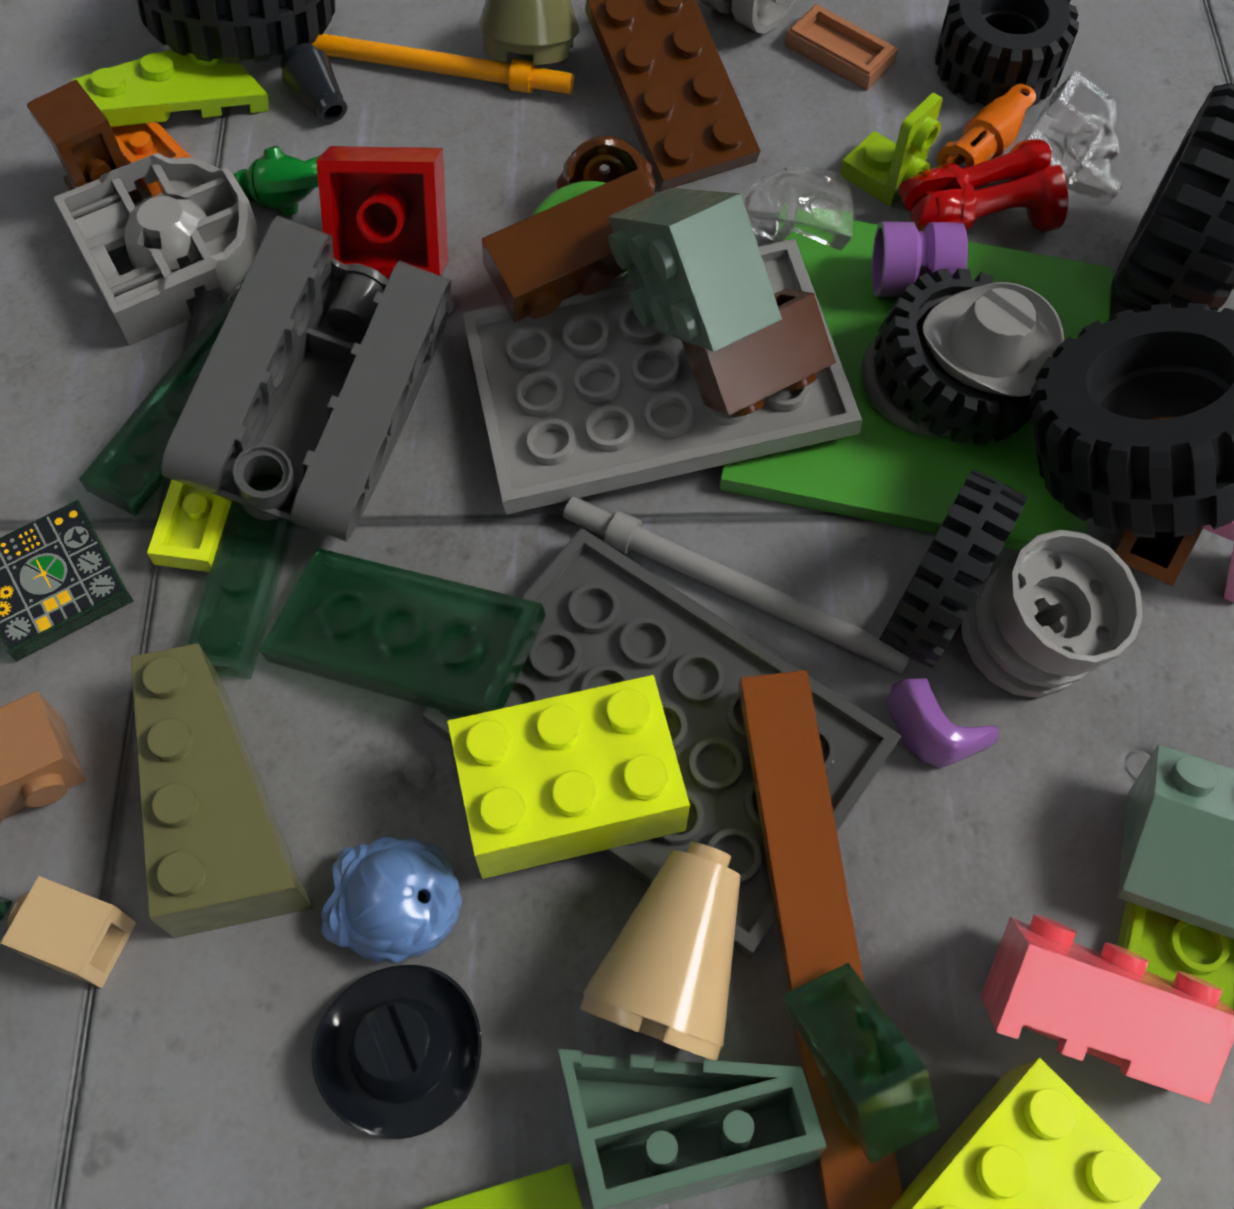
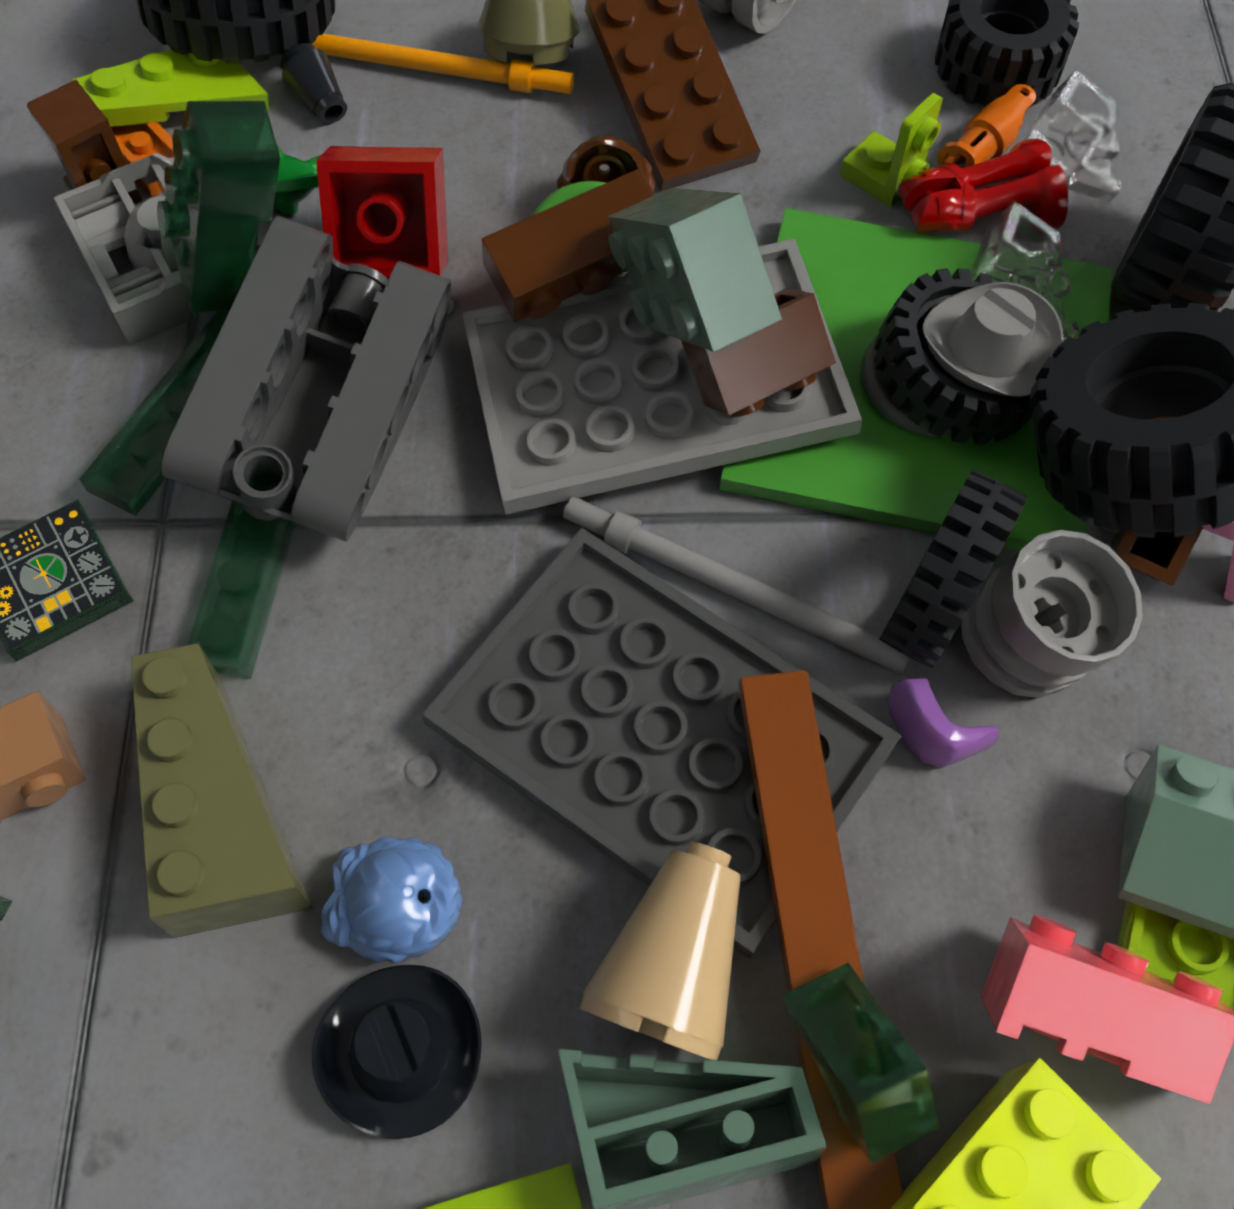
(68, 931): tan brick -> none
(188, 528): neon yellow plate -> none
(218, 197): none -> clear green wedge
(404, 634): clear green tile -> none
(568, 776): neon yellow brick -> none
(802, 201): clear brick -> none
(841, 46): nougat tile -> none
(905, 253): medium lavender wheel -> none
(1027, 253): none -> clear slope

